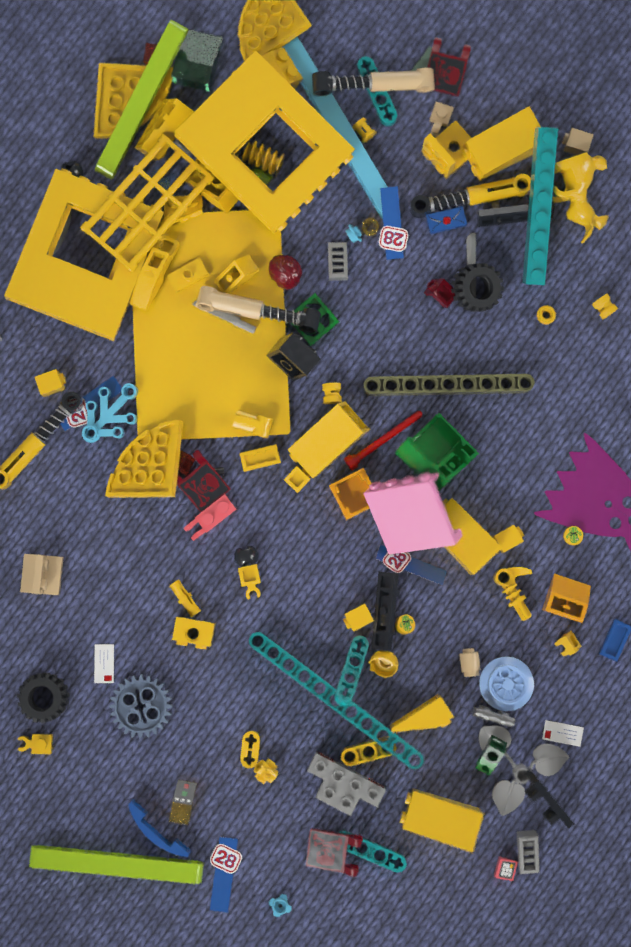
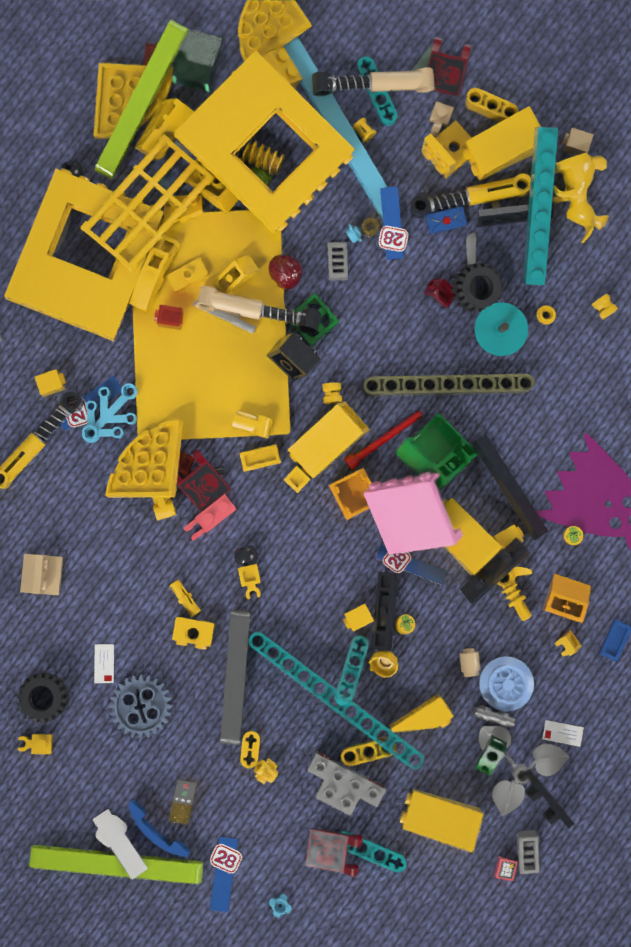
(111, 834): none -> white sticker
(163, 507): none -> yellow piece
(169, 317): none -> clear red brick
(235, 677): none -> dark grey beam
(486, 98): none -> yellow beam
(495, 570): none -> black hinge
(501, 329): none -> teal piece
(510, 487): none -> black tile

